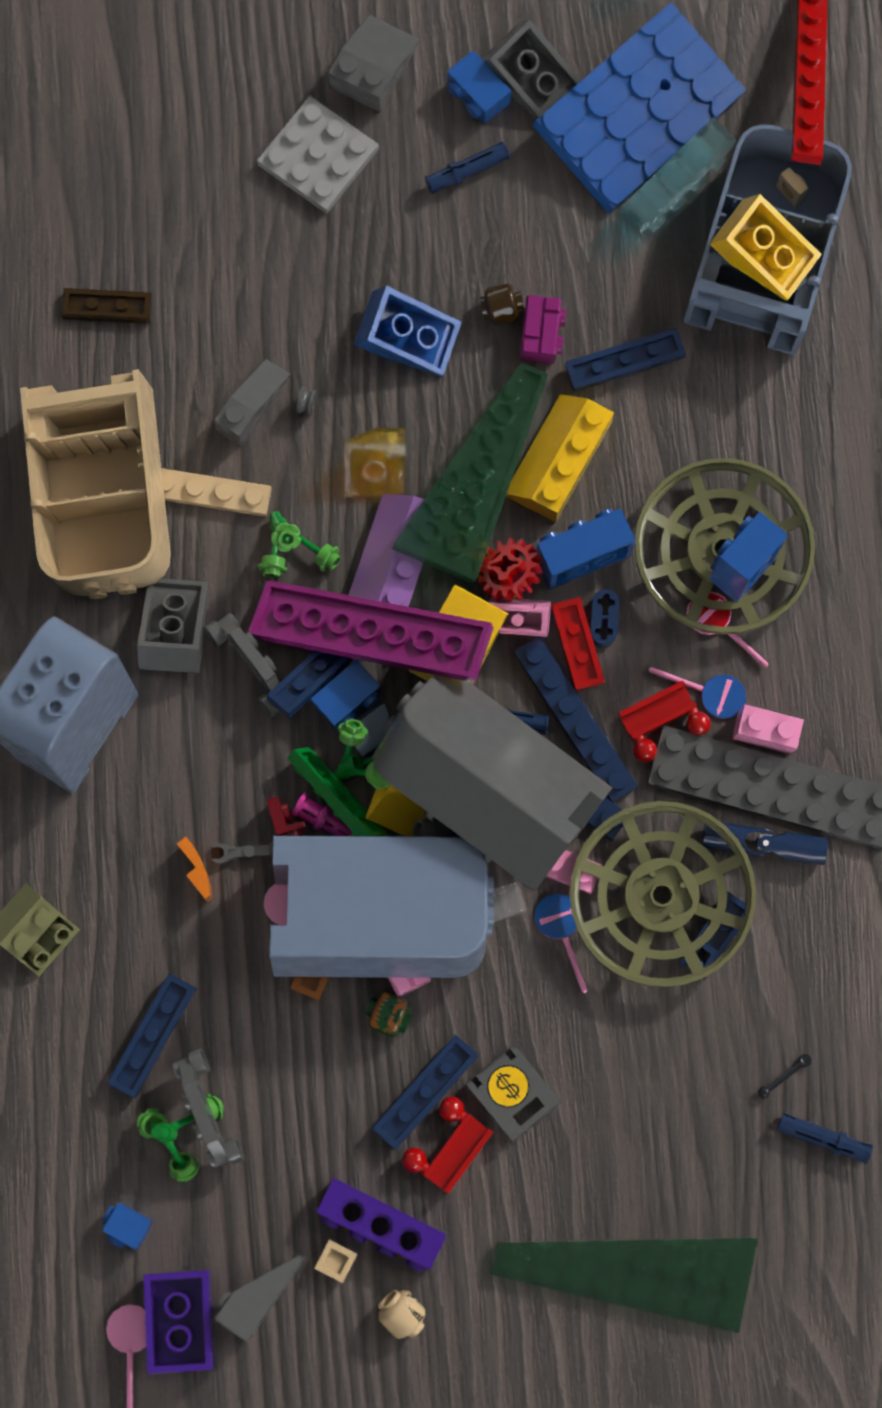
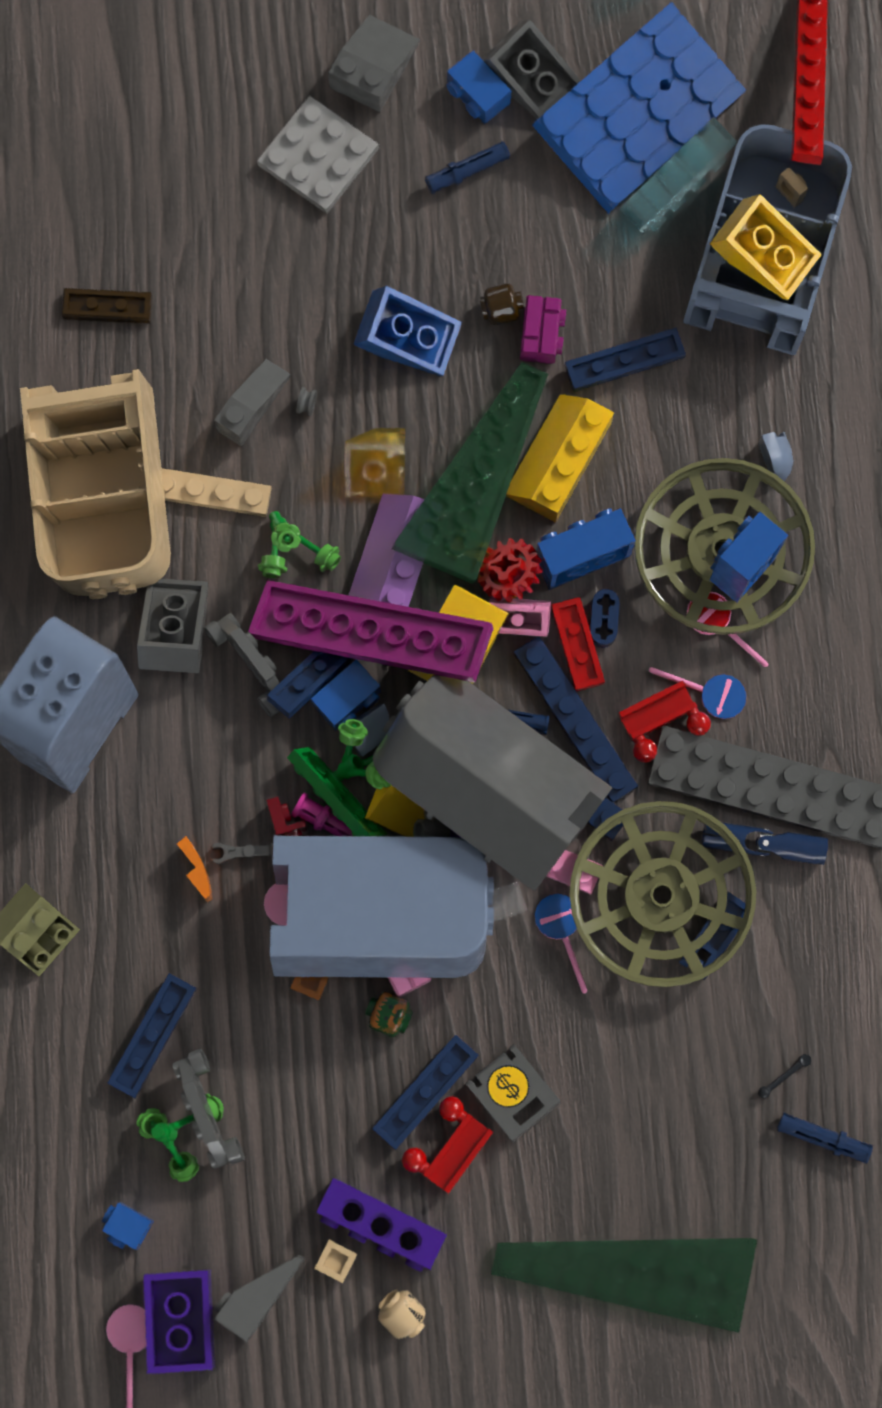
(767, 729): bright pink brick -> none
(777, 454): none -> sand blue brick

